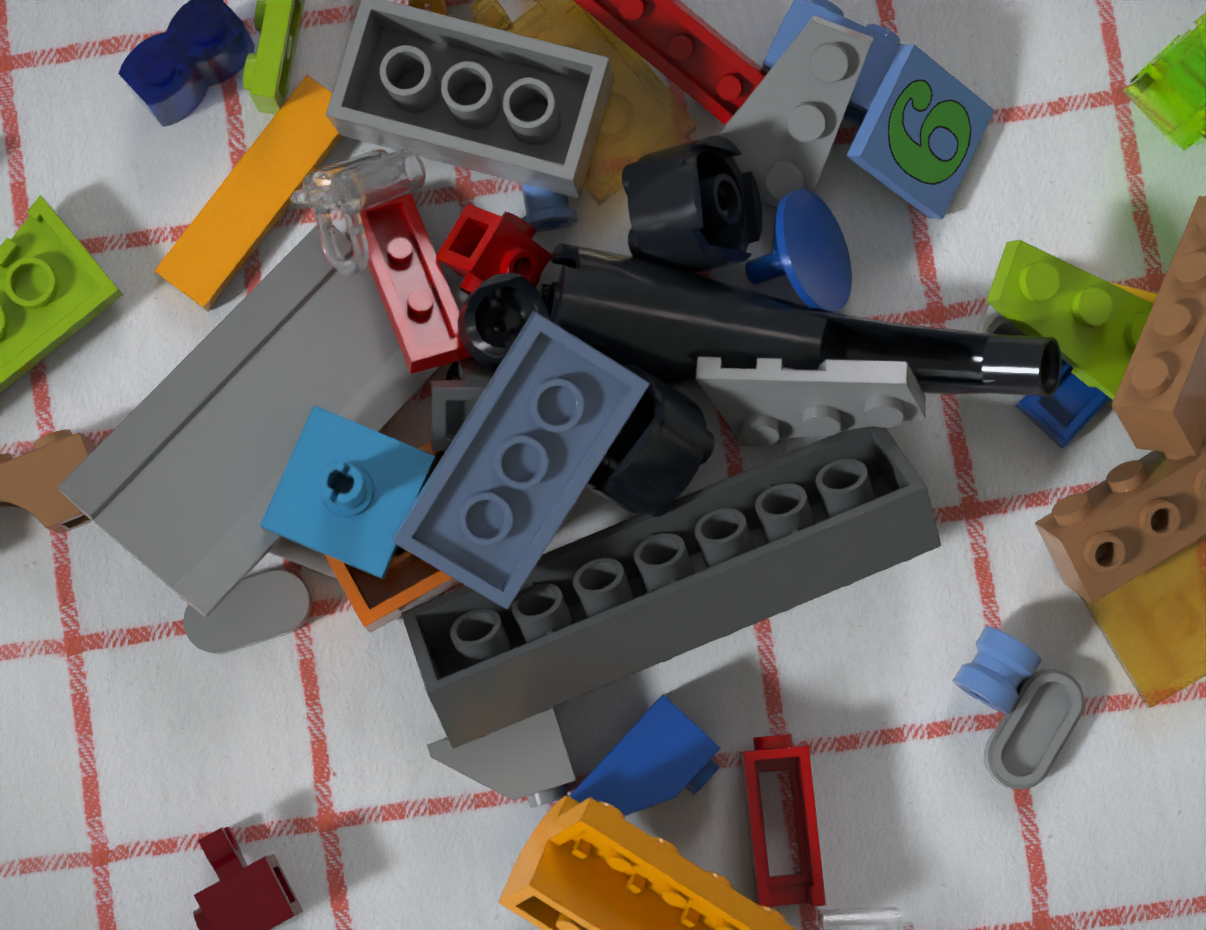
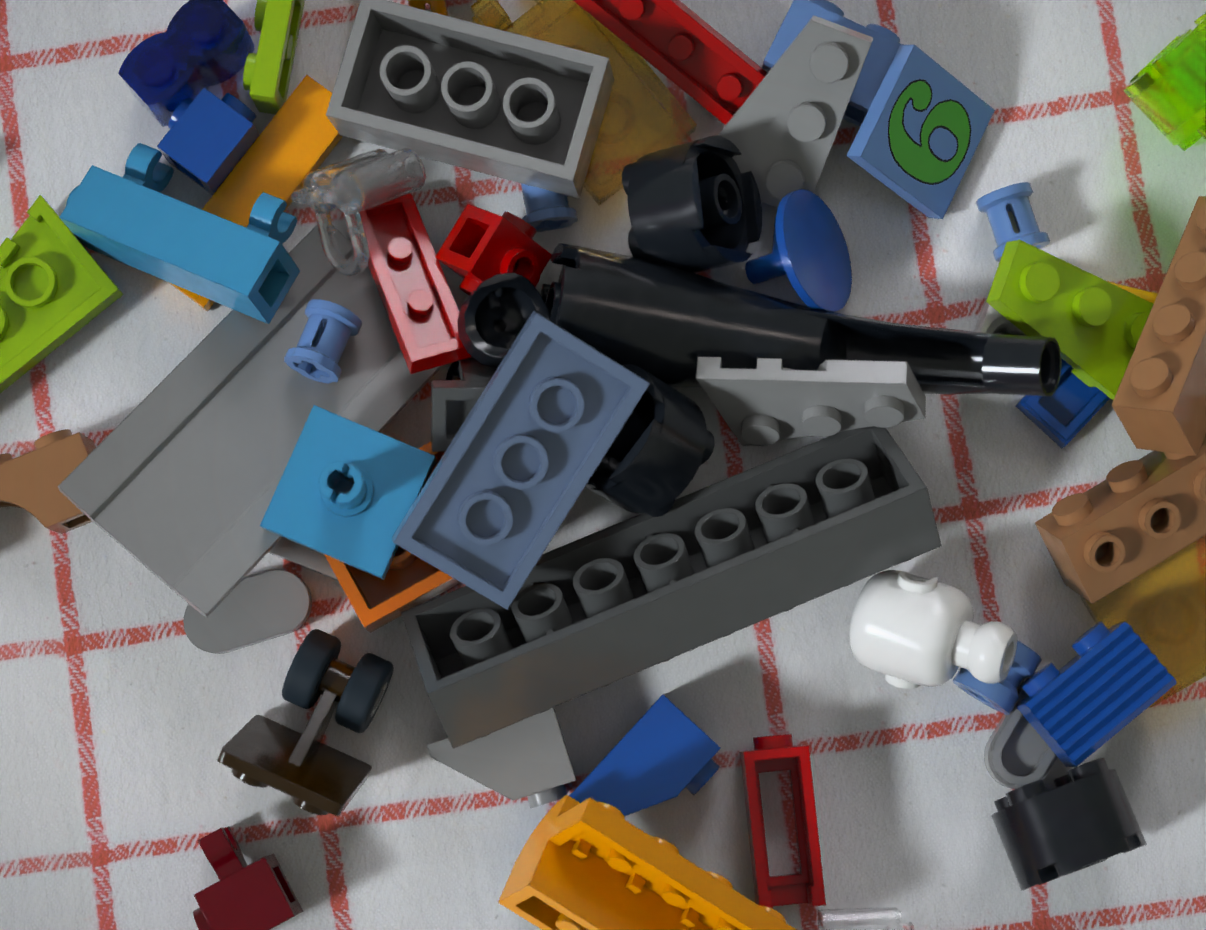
(183, 243): none -> dark azure brick
(208, 137): none -> blue brick
(298, 763): none -> dark brown plate
(323, 341): none -> medium blue bush
(924, 632): none -> white piece
(1014, 200): none -> medium blue bush
(1067, 826): none -> black brick
(1094, 692): none -> blue brick

